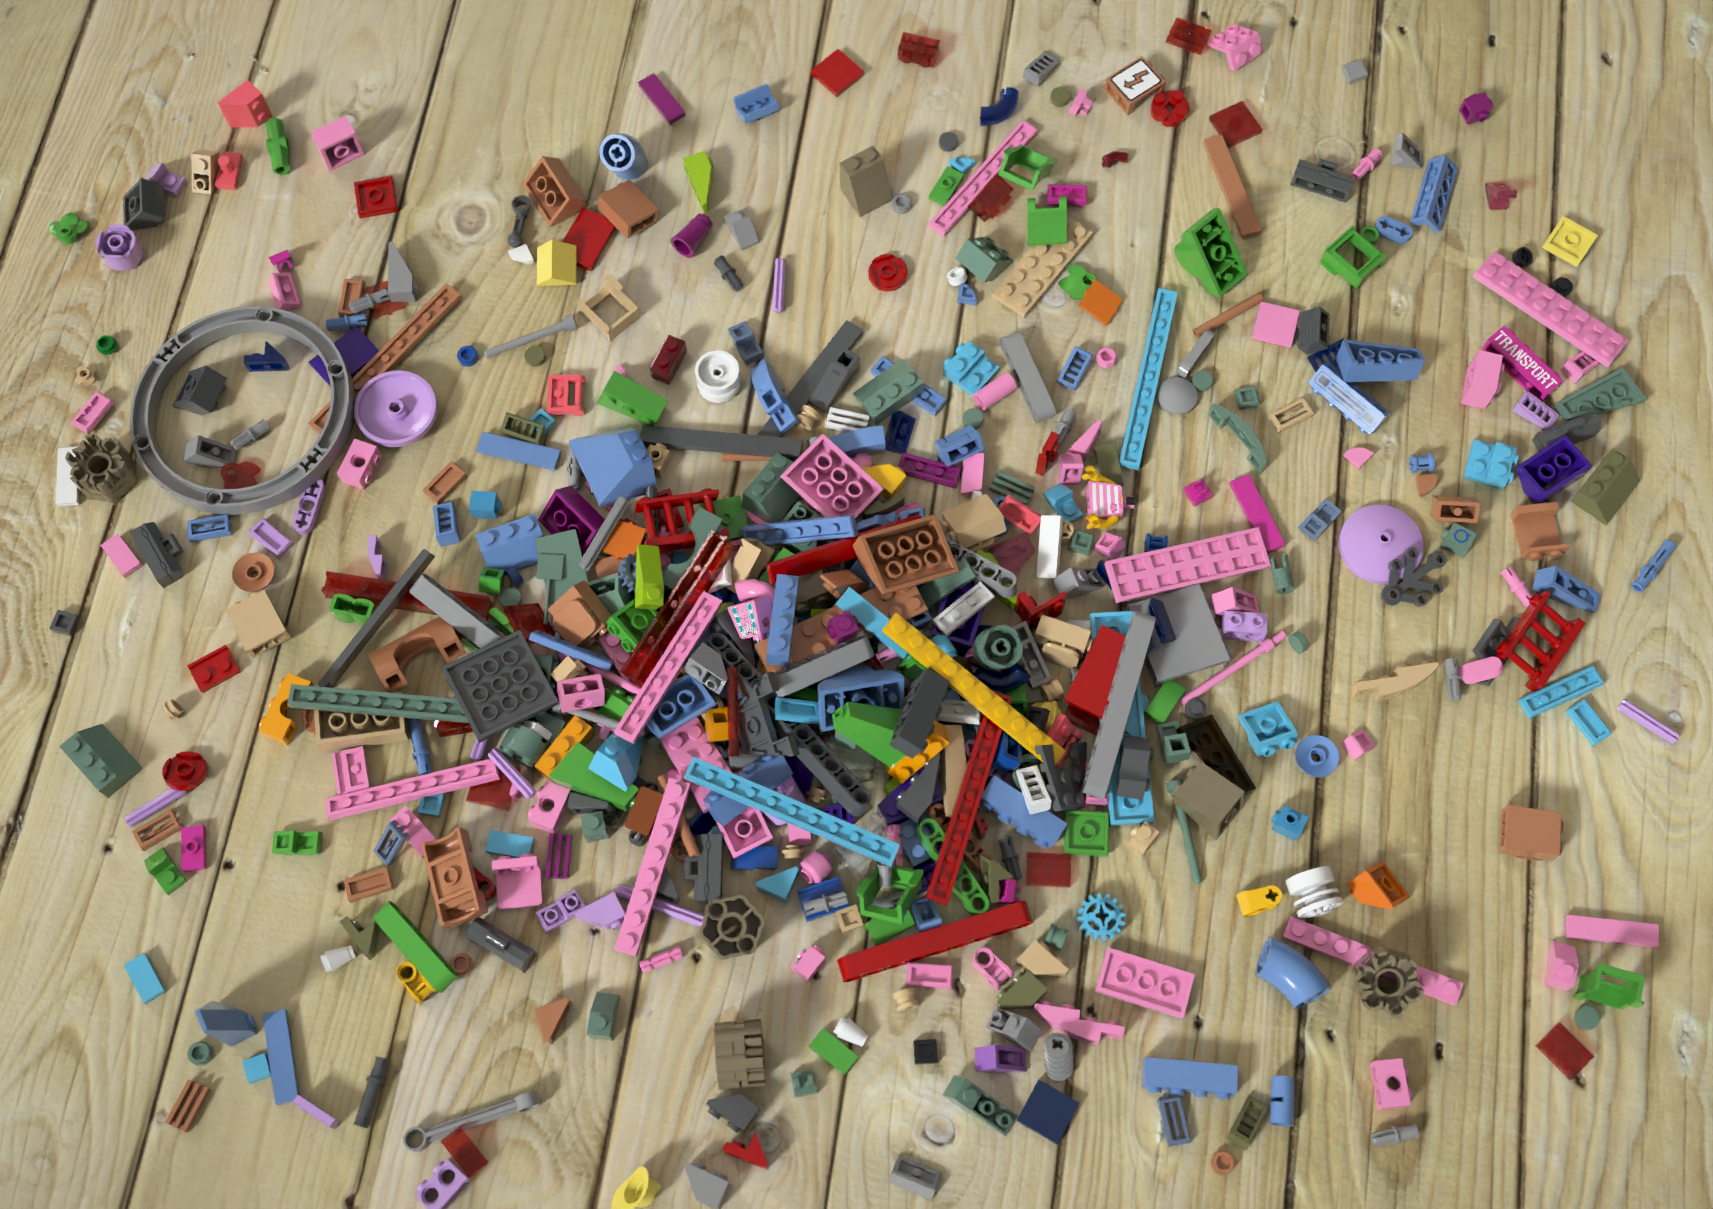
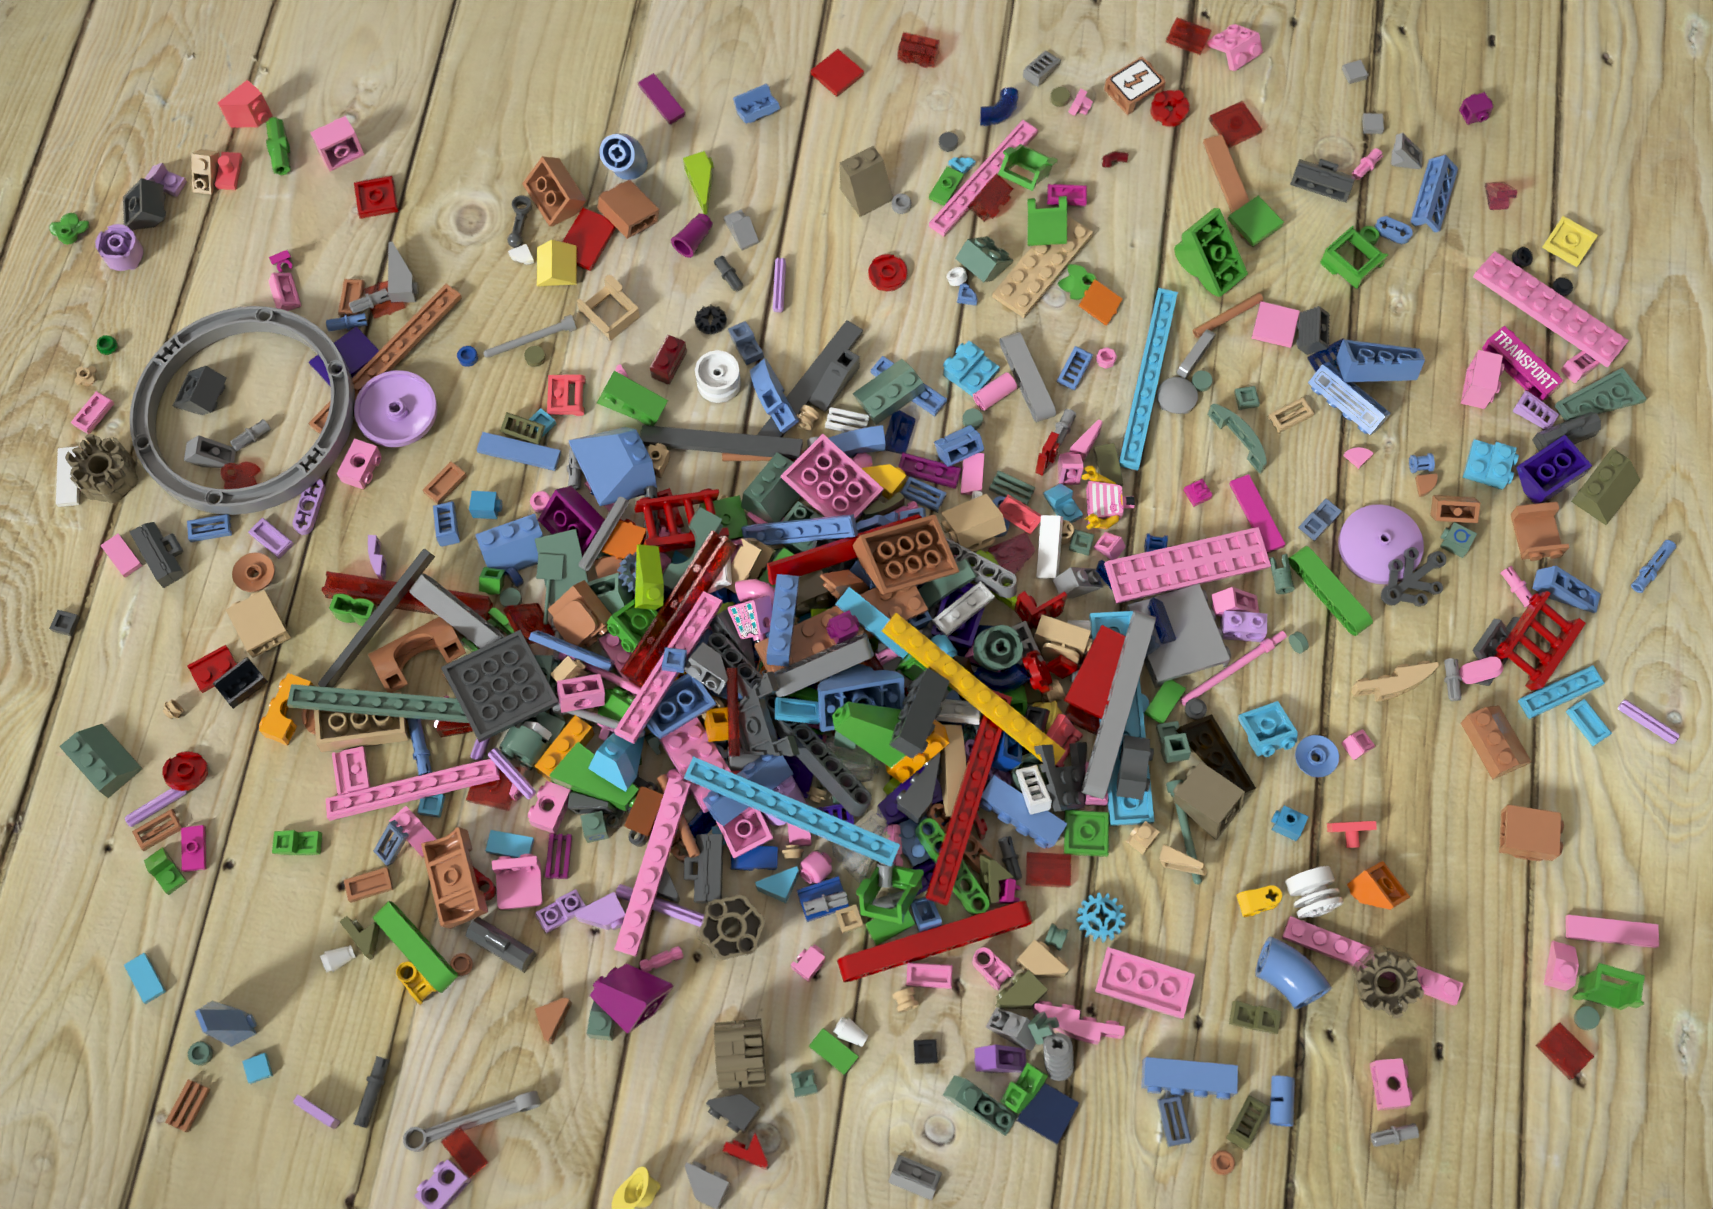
(240, 682): none -> black bracket
(270, 361): clear blue slope -> none
(281, 1056): medium blue tile -> none
(539, 501): none -> bright pink tile
(630, 995): none -> magenta slope
(674, 660): none -> medium blue tile
(716, 325): none -> black gear
(935, 507): none -> medium blue tile
(1024, 1090): none -> bright green slope
(1039, 671): none -> red plate
(1042, 1027): none -> sand green tile
(1062, 666): none -> red tile
(1177, 860): none -> tan slope
(1255, 221): none -> bright green tile
(1255, 1017): none -> olive slope
(1330, 591): none -> bright green beam
(1351, 830): none -> coral tile
(1372, 123): none -> light grey tile
(1495, 741): none -> nougat slope

